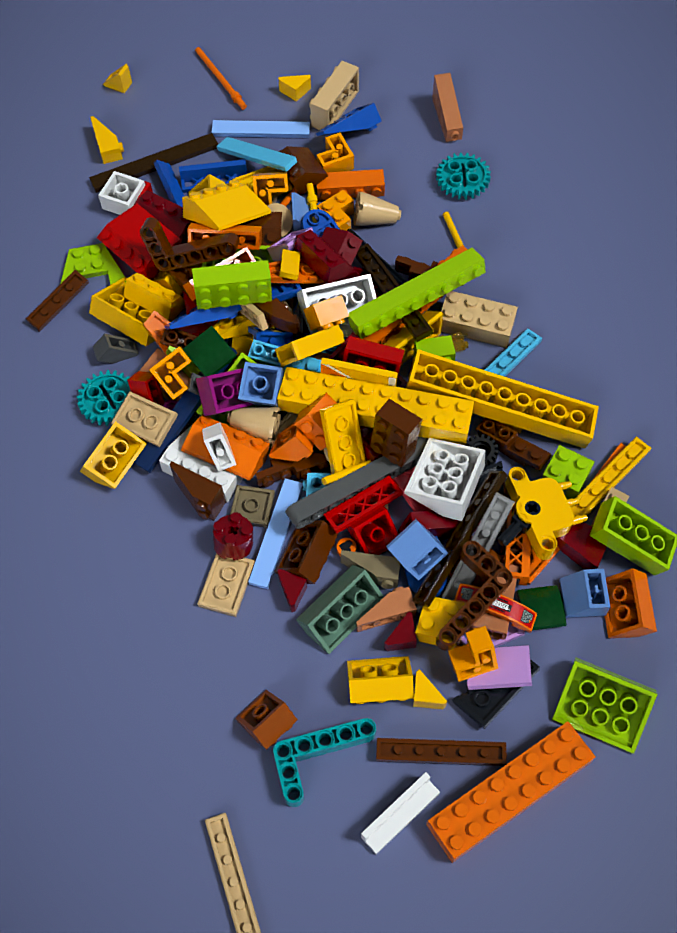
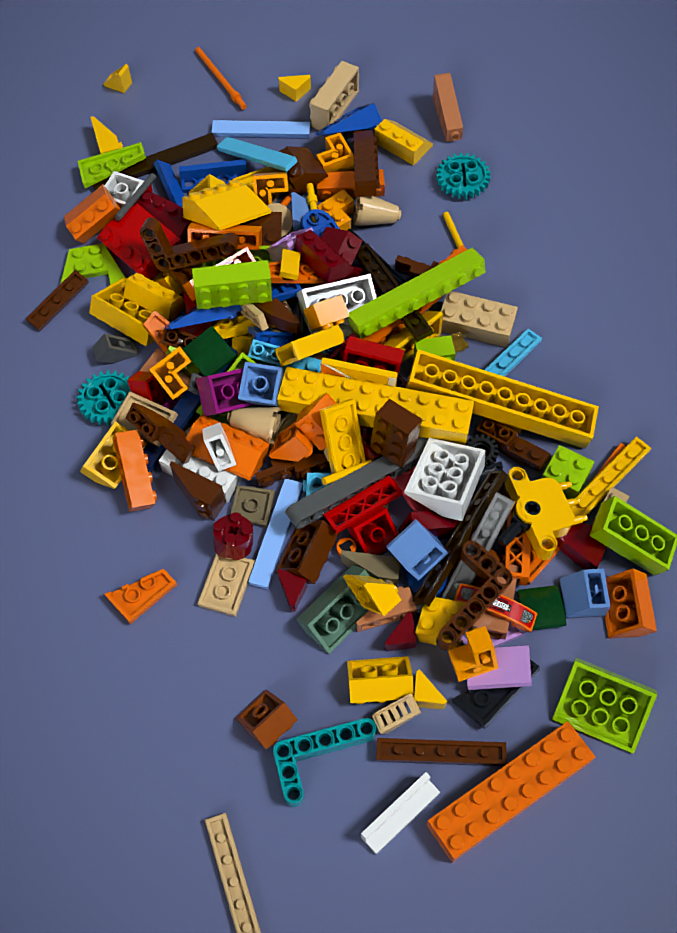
(91, 214): none -> orange slope
(103, 165): none -> lime wing
(121, 213): none -> dark grey bar
(134, 470): none -> orange brick
(140, 596): none -> orange wing
(161, 429): none -> reddish brown slope
(365, 163): none -> reddish brown brick
(373, 593): none -> yellow slope
(384, 720): none -> tan slope
(401, 141): none -> yellow slope

